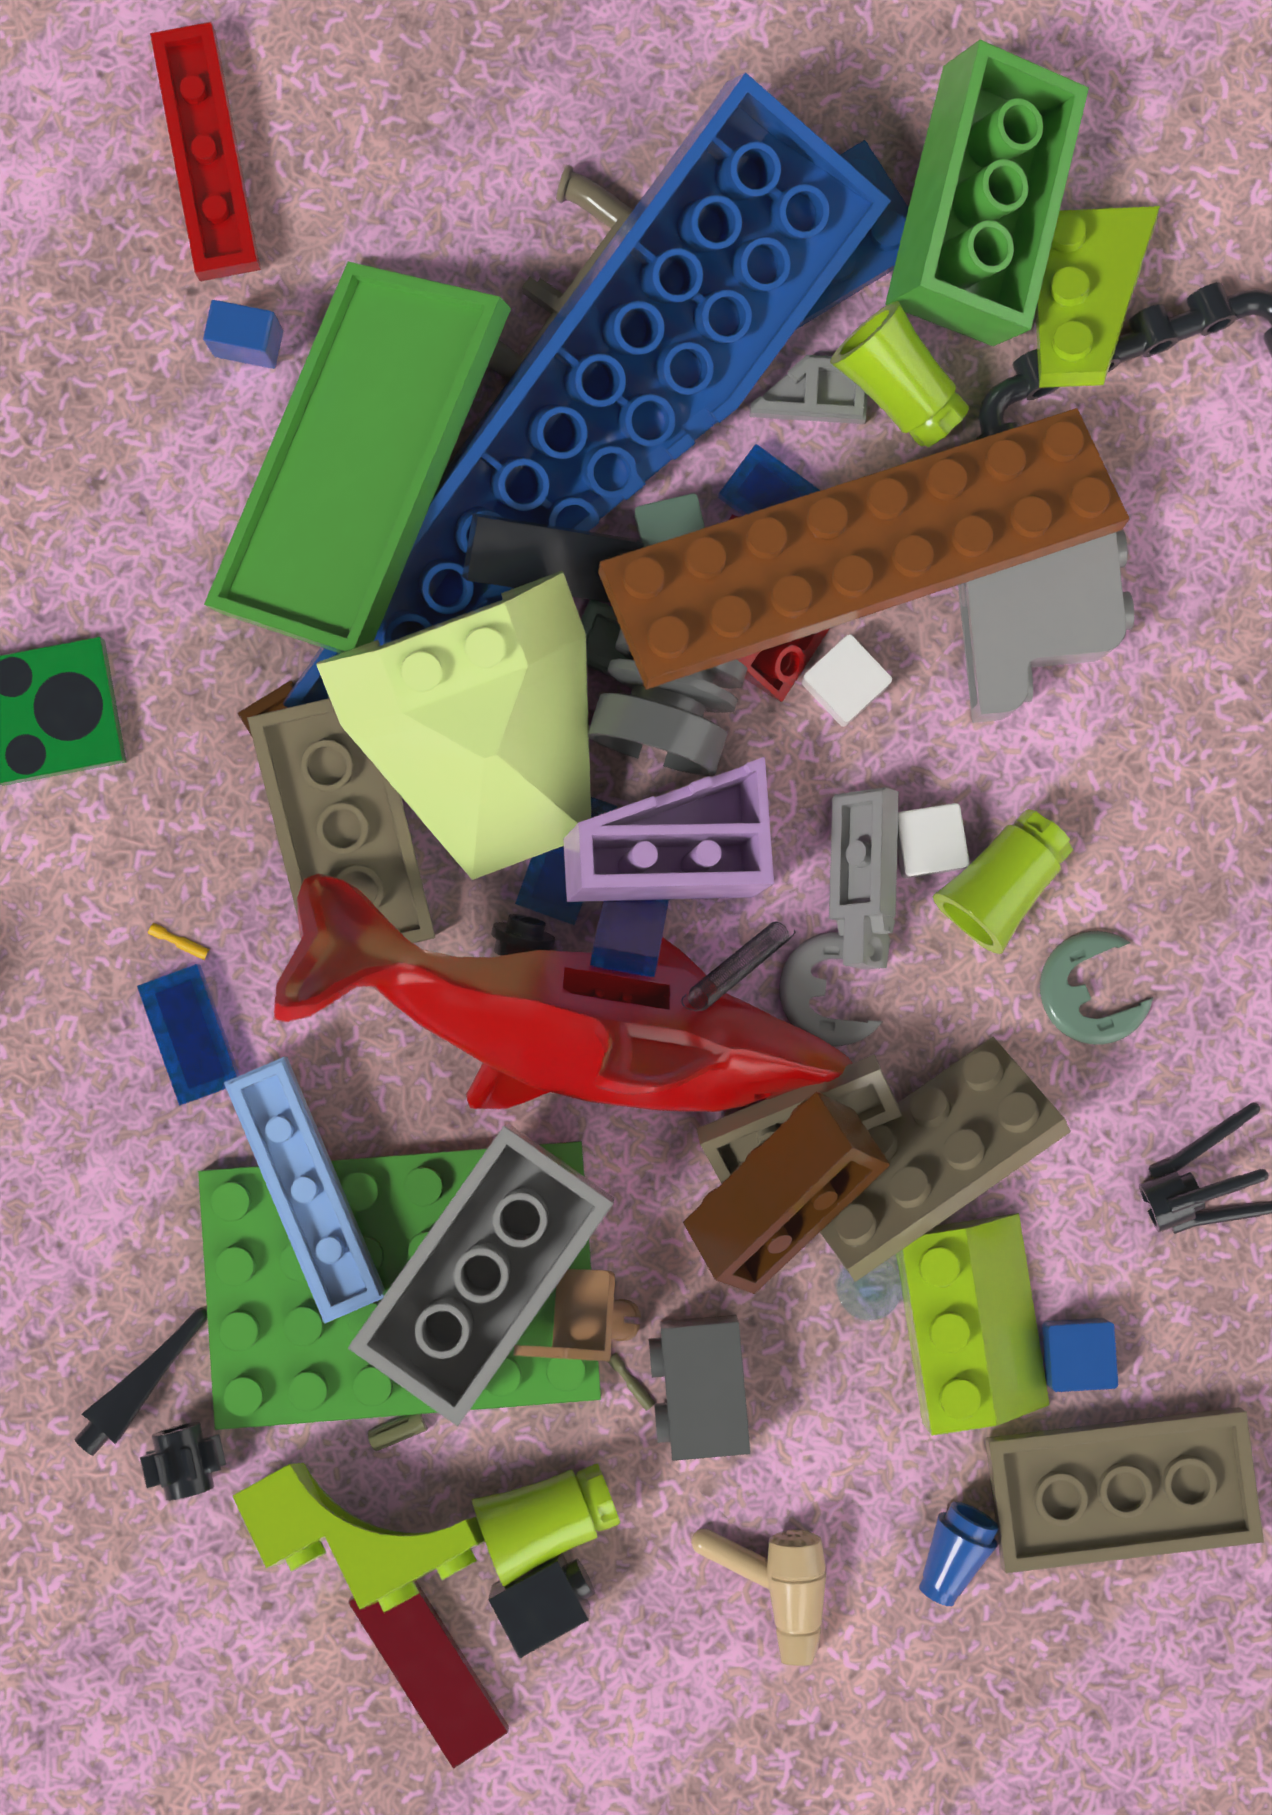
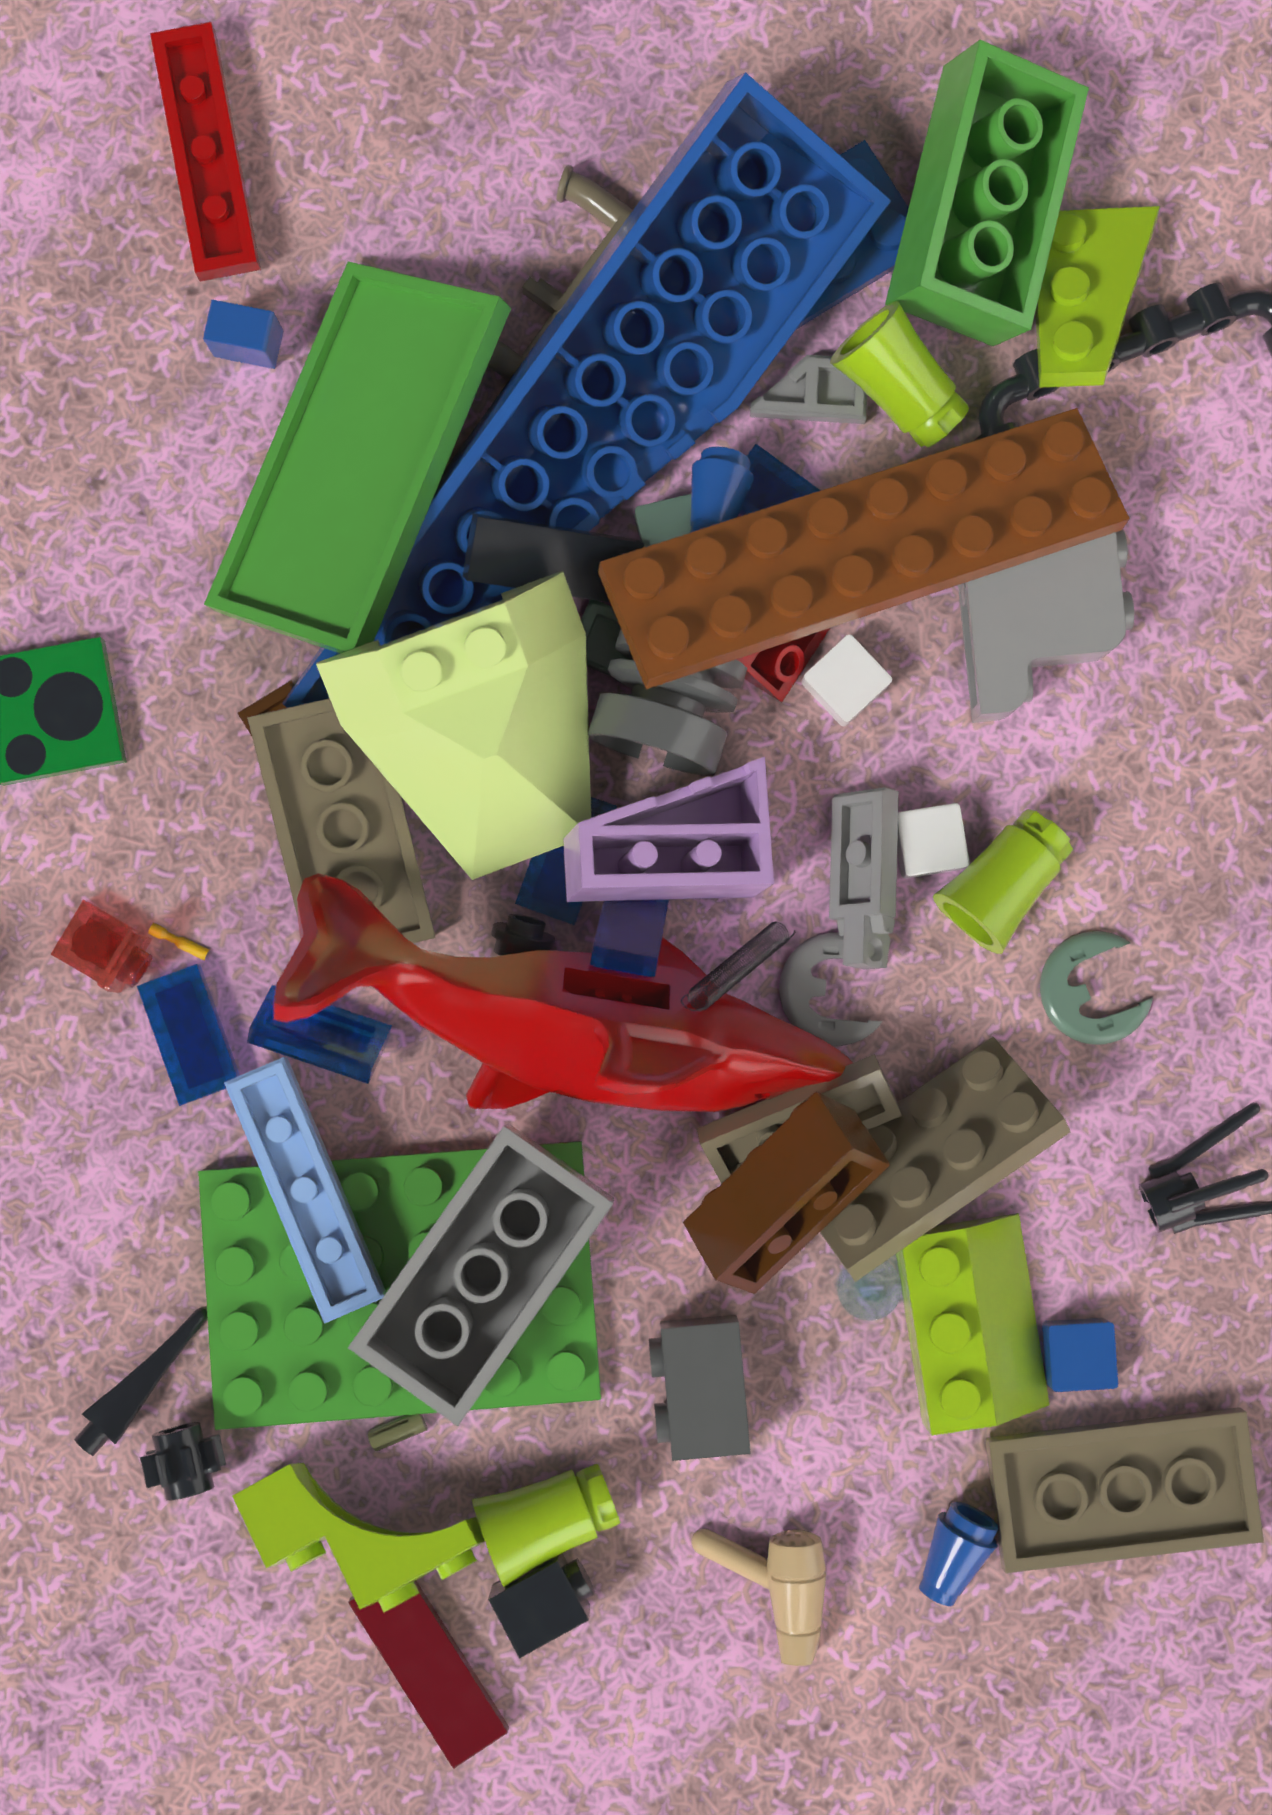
(104, 948): none -> clear red bracket
(328, 1039): none -> clear blue tile
(586, 1318): medium nougat bracket -> none
(631, 1382): olive piece -> none
(718, 486): none -> blue cone

